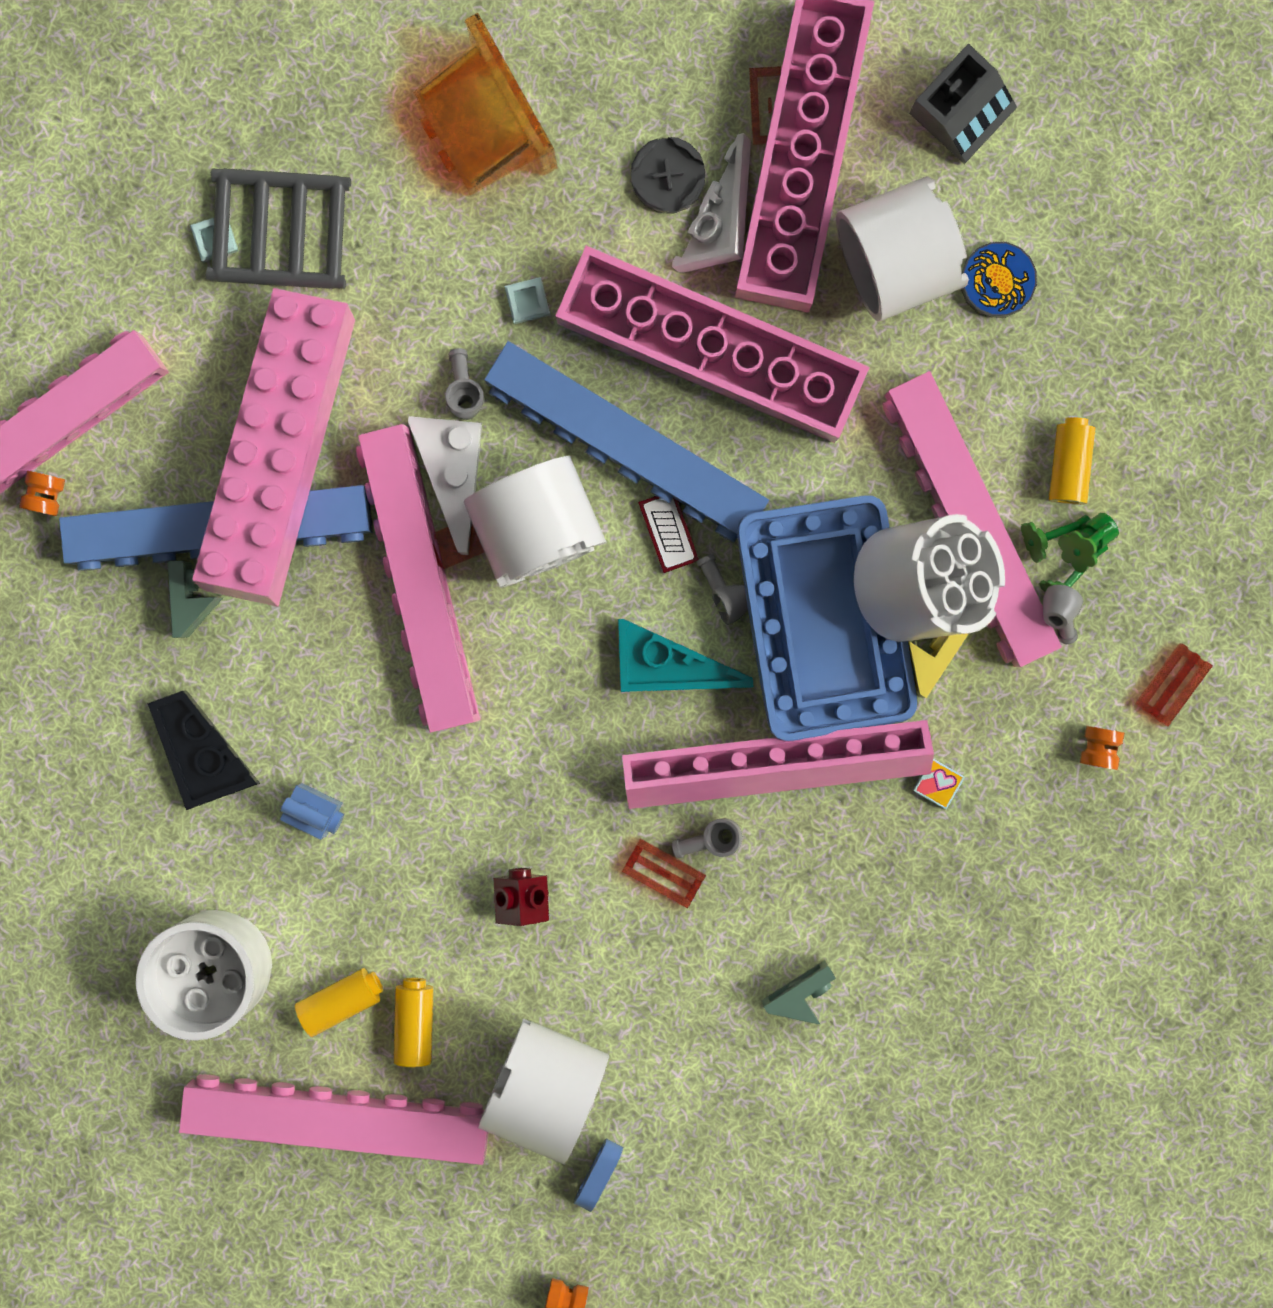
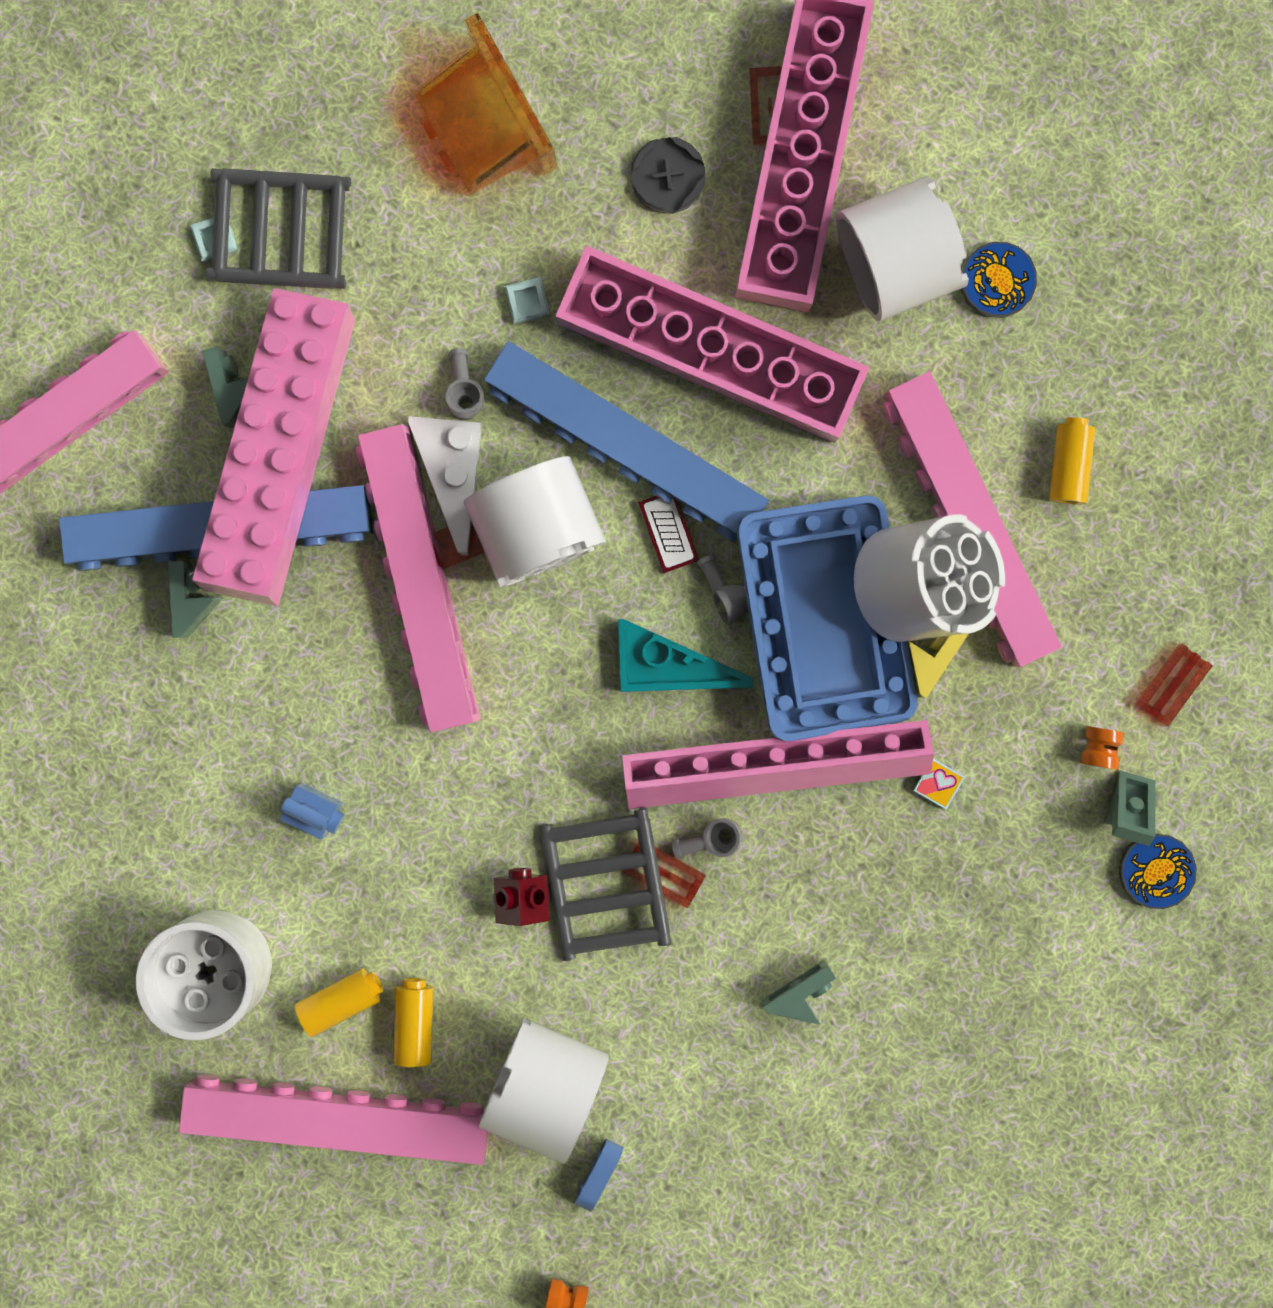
(45, 485): orange wheel -> none
(197, 751): black wing -> none
(227, 392): none -> sand green slope
(645, 858): none -> dark grey bar
(722, 215): white wing -> none
(964, 104): dark grey slope -> none
(1060, 607): light grey bar -> none
(1078, 548): plant -> none
(1132, 808): none -> sand green slope
(1158, 873): none -> tile

